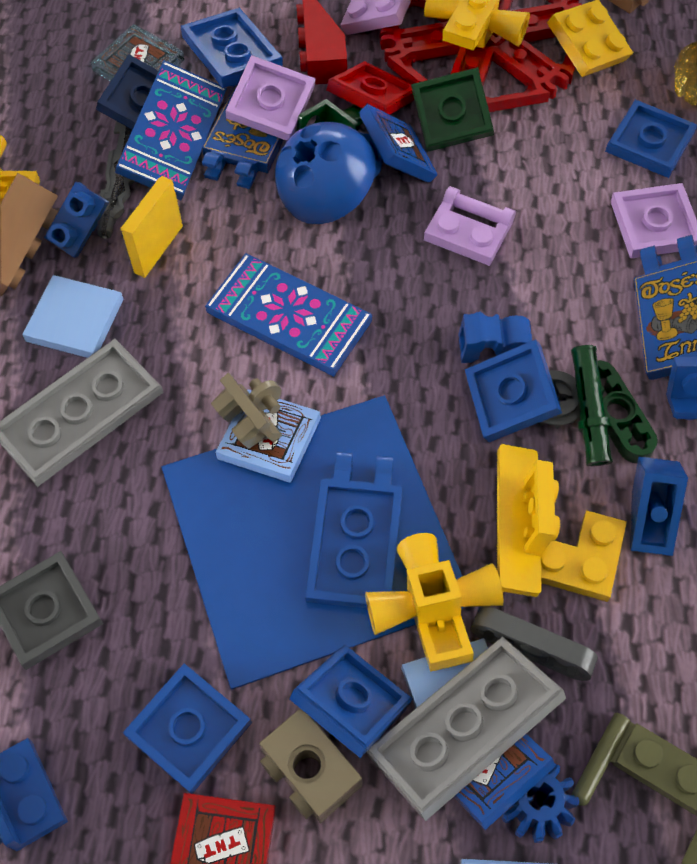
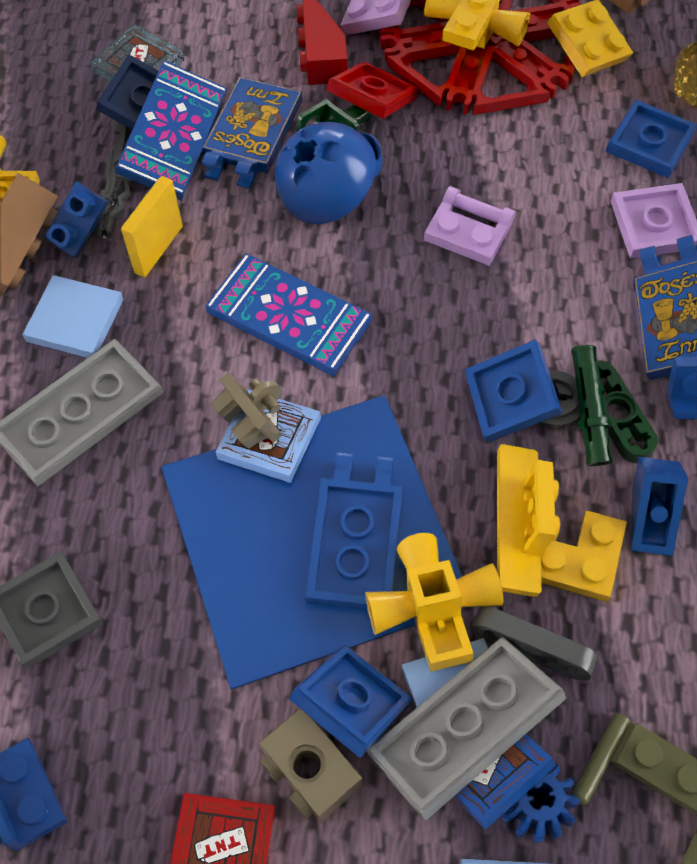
(187, 728): blue plate -> none
(226, 44): blue plate -> none
(270, 98): lavender plate -> none
(397, 144): blue tile -> none
(452, 109): dark green tile -> none
(483, 332): blue leg -> none

